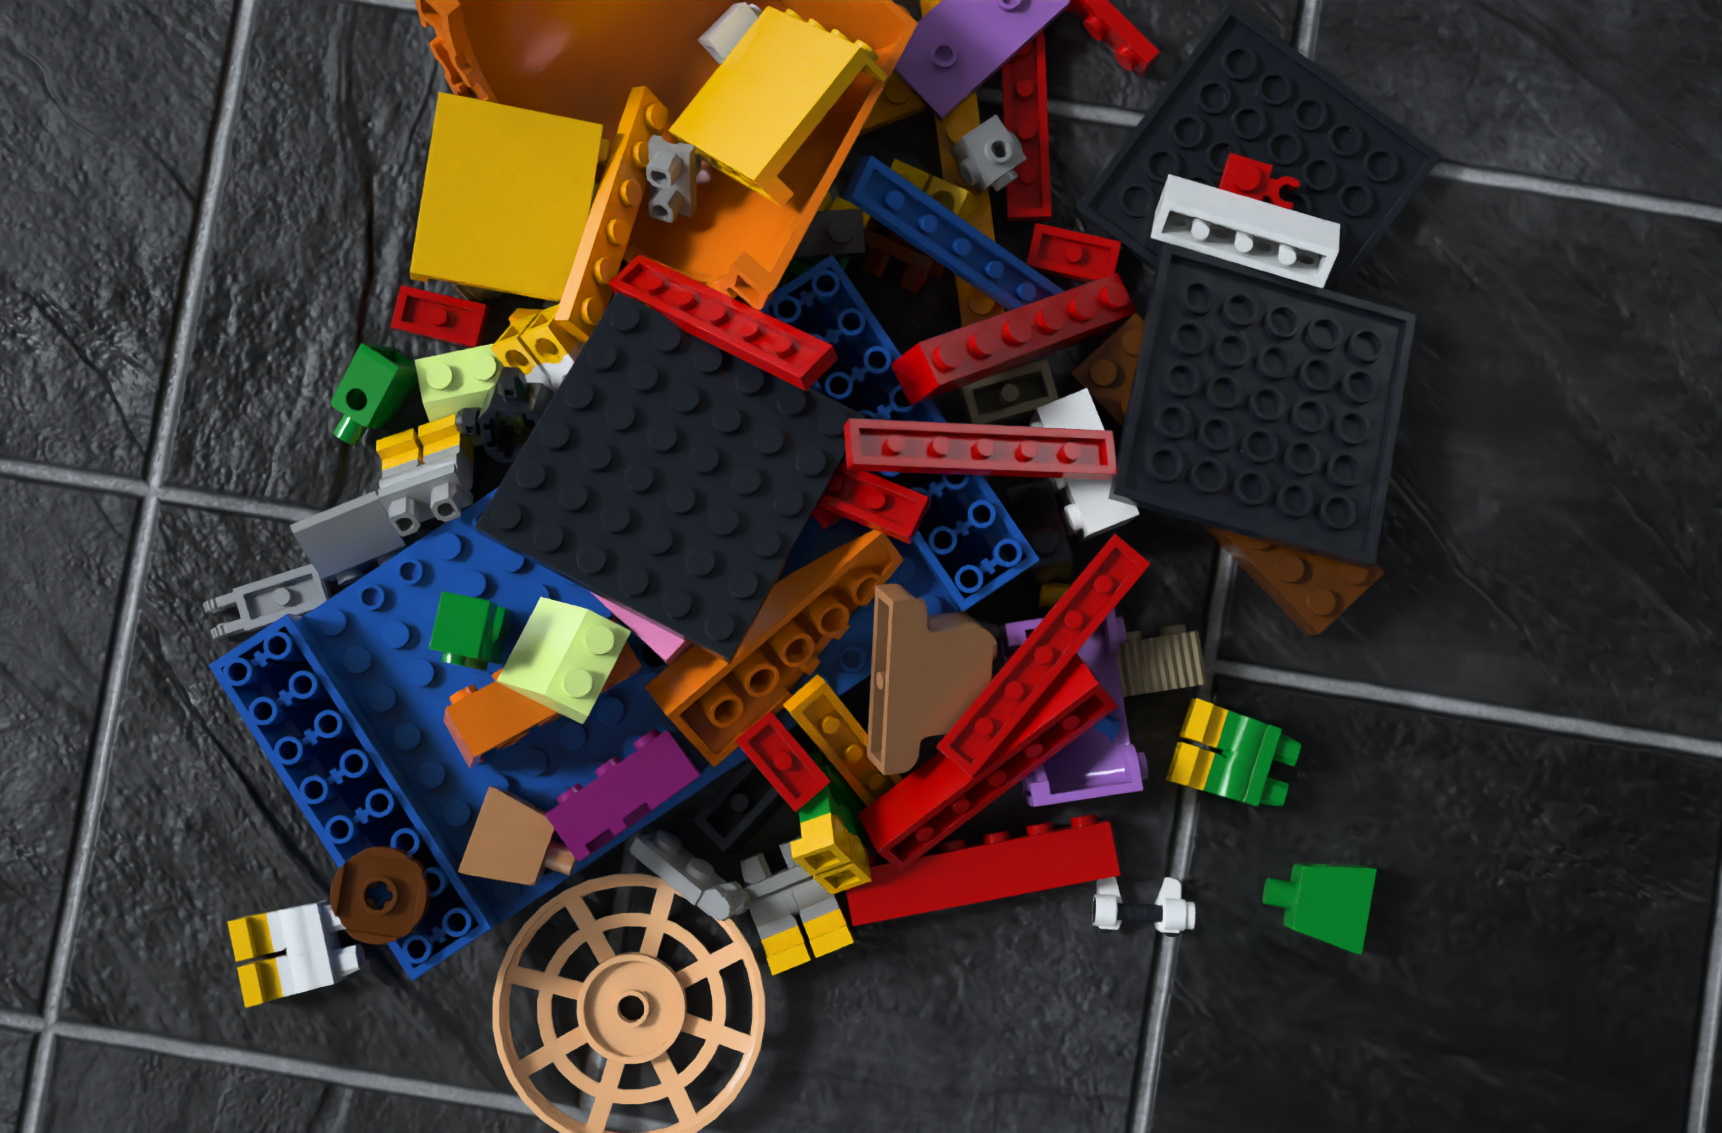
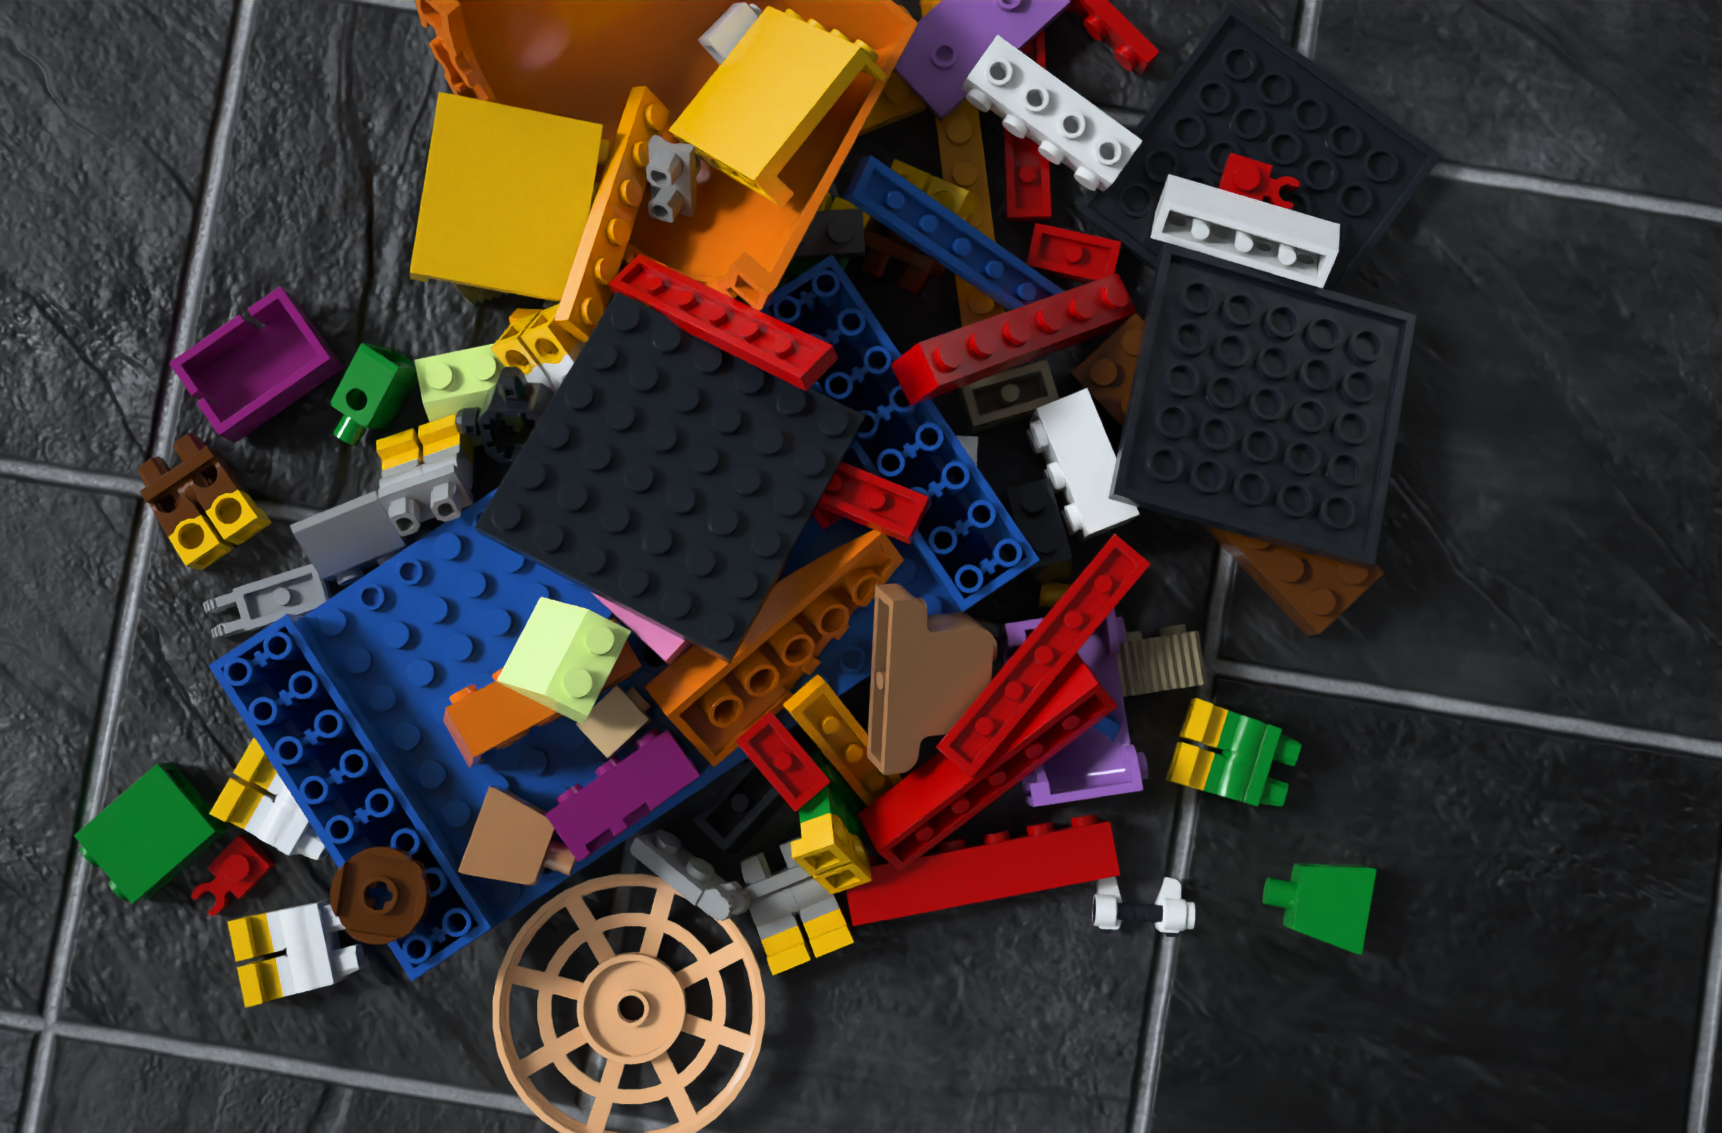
(150, 833): none -> green brick
(200, 503): none -> hips
(236, 871): none -> red plate
(255, 369): none -> magenta piece
(266, 807): none -> hips
(439, 317): red plate -> none
(470, 631): green arch -> none
(616, 720): none -> tan brick
(979, 449): red plate -> none
(988, 156): light grey brick -> none
(1050, 115): none -> white brick

